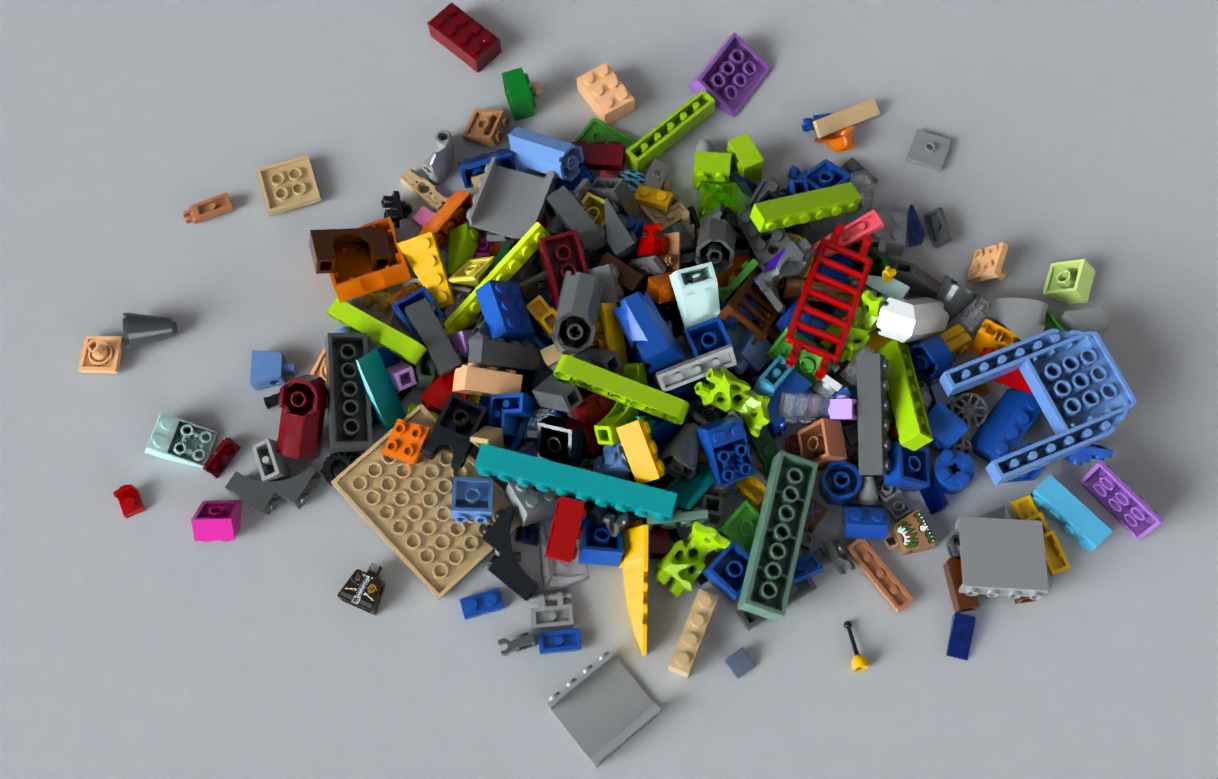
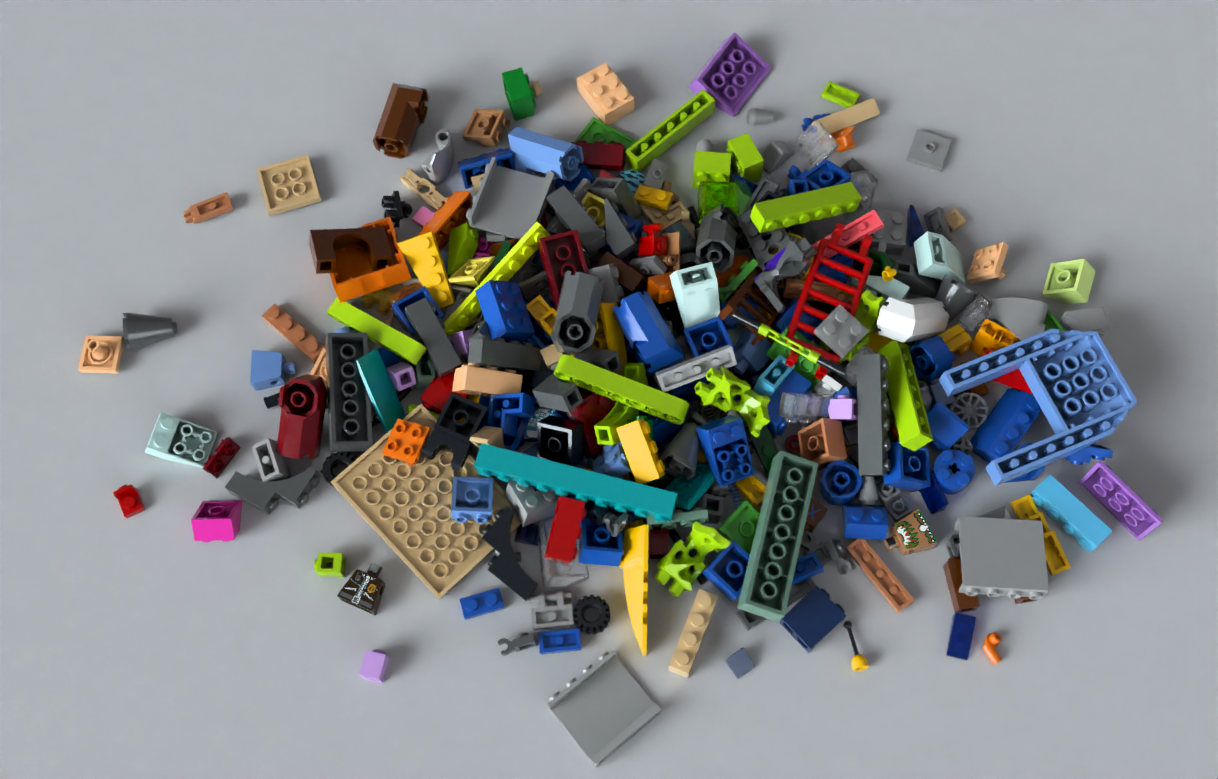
(293, 332): none -> nougat plate
(325, 559): none -> lime brick
(374, 665): none -> lavender brick
(400, 120): none -> reddish brown brick
(464, 37): dark red brick -> none
(598, 625): none -> black tyre
(758, 116): none -> light grey cone
(776, 155): none -> light grey slope
(813, 356): none -> piece
(813, 618): none -> dark blue panel
(815, 144): none -> clear tile
(840, 95): none -> lime plate
(840, 331): none -> light grey plate
(938, 258): none -> light aqua slope
(955, 220): none -> tan tile
(990, 645): none -> orange arm

